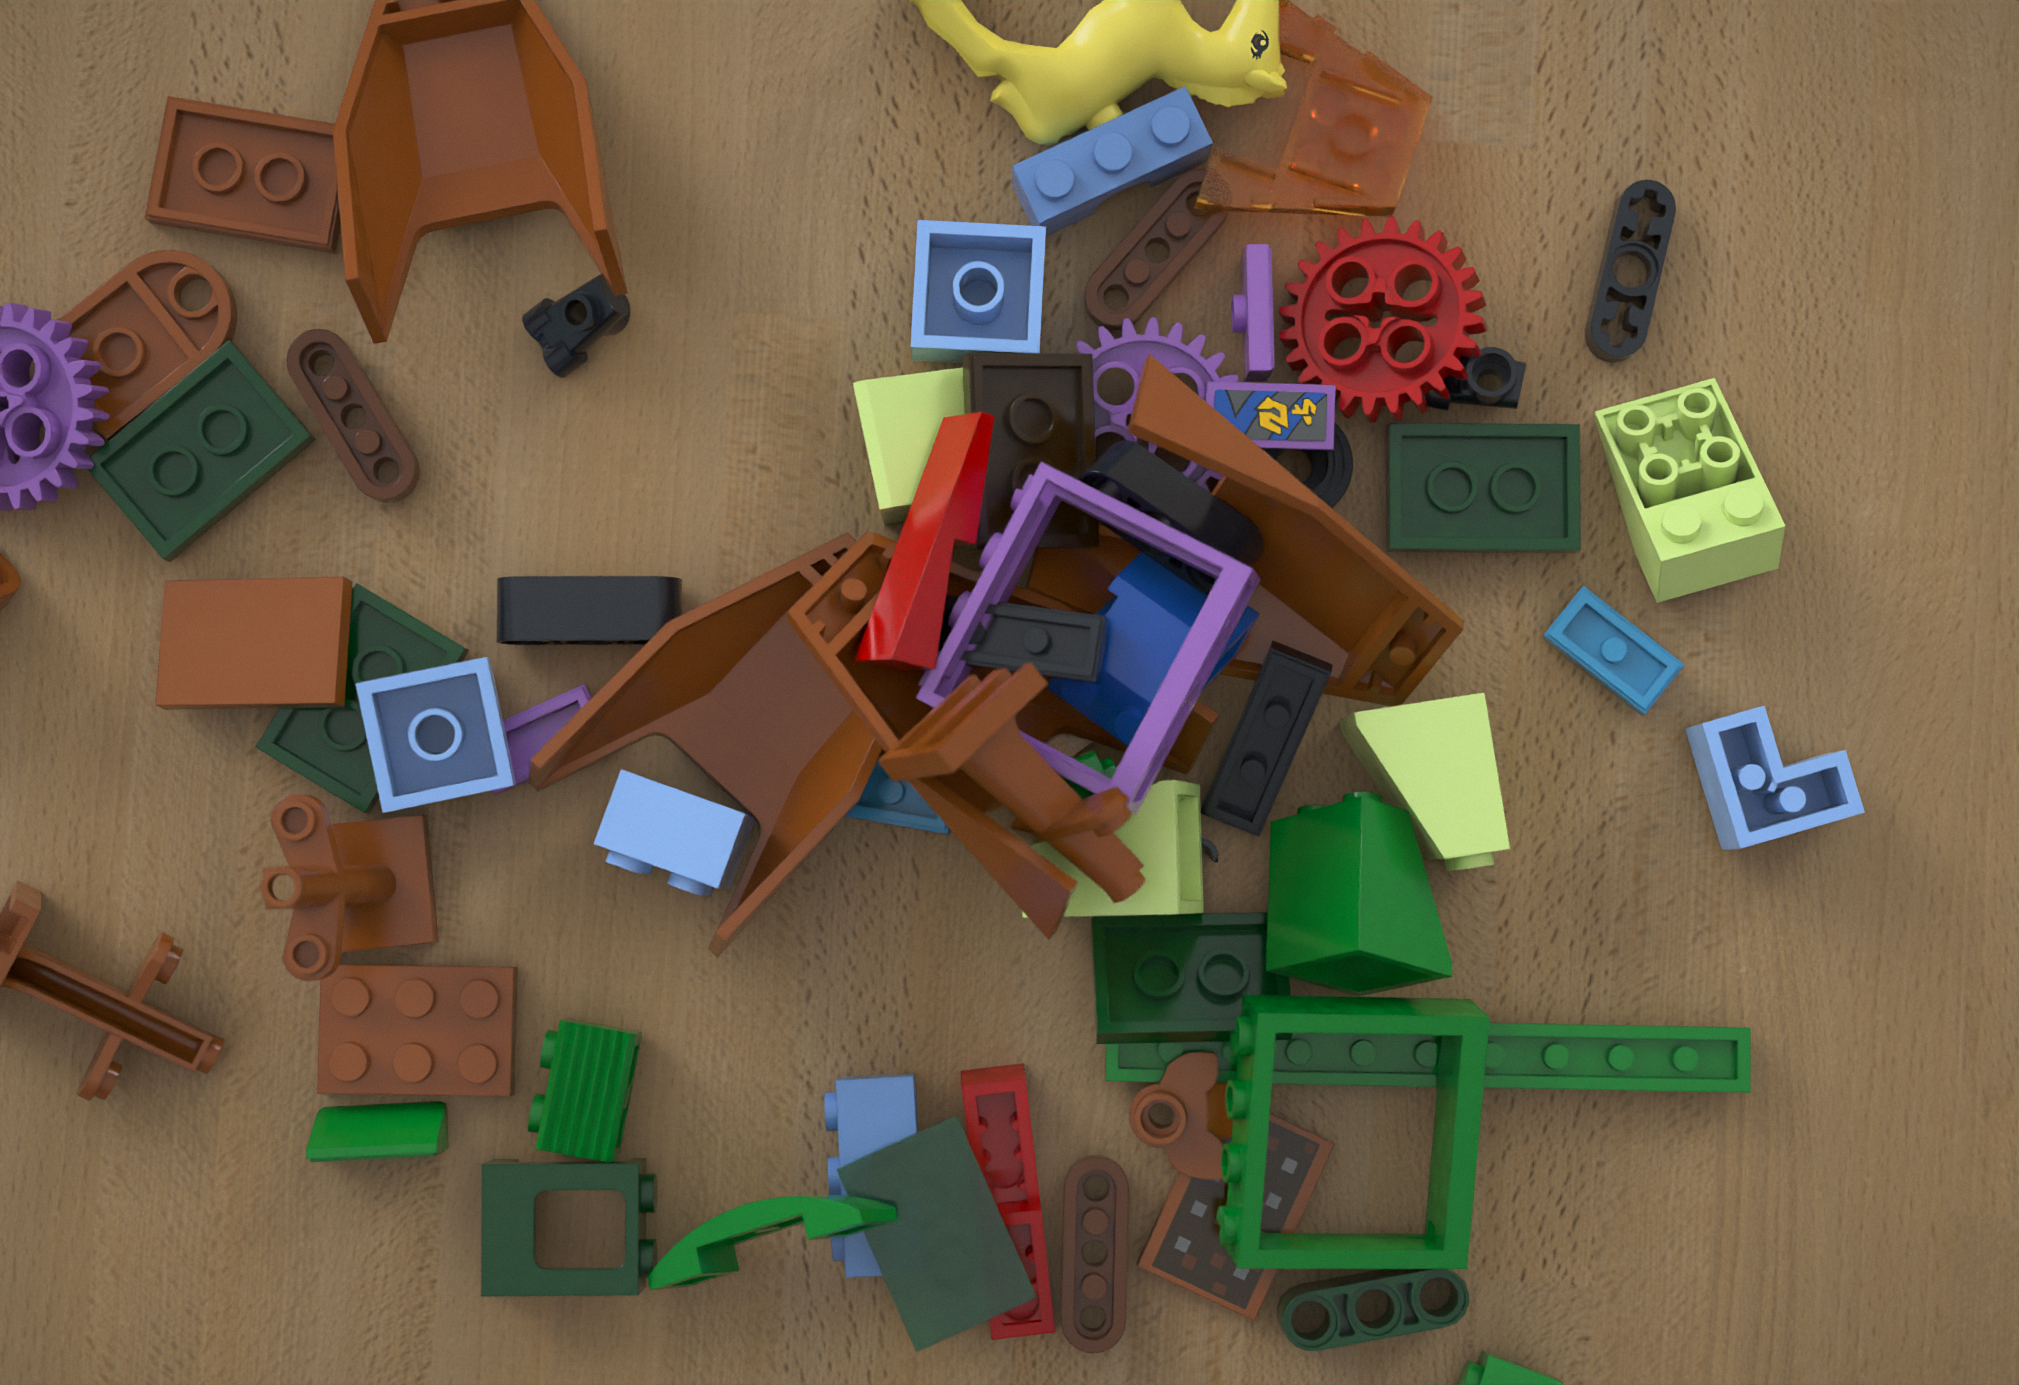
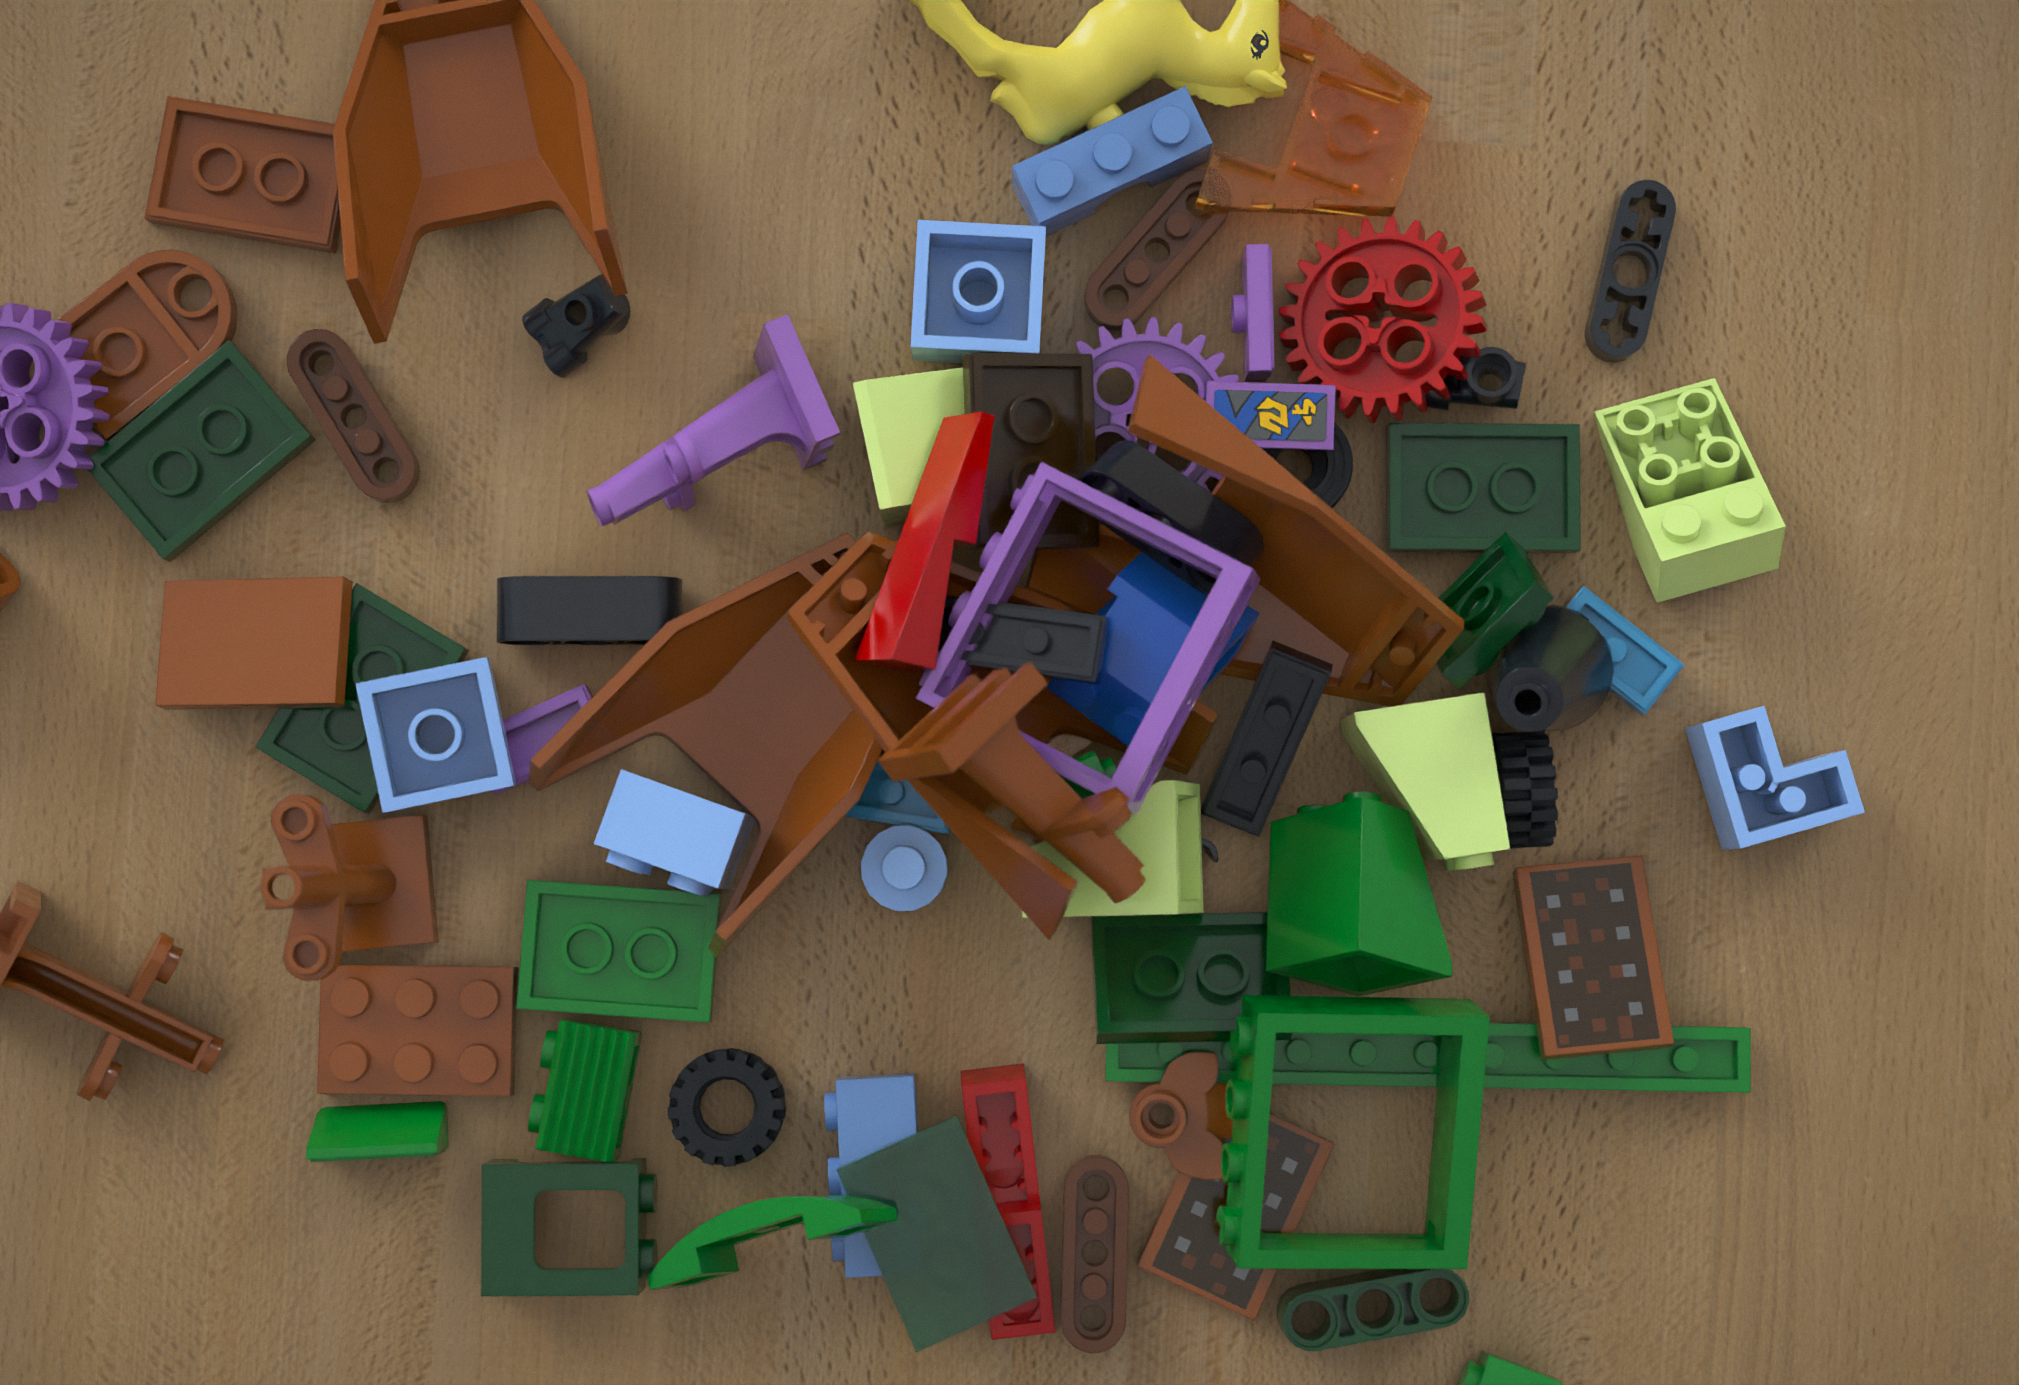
(618, 951): none -> green plate
(686, 1102): none -> black tyre
(777, 406): none -> medium lavender piece
(904, 868): none -> light blue piece
(1496, 601): none -> dark green plate
(1527, 787): none -> black tyre
(1552, 673): none -> black cone
(1592, 958): none -> tile

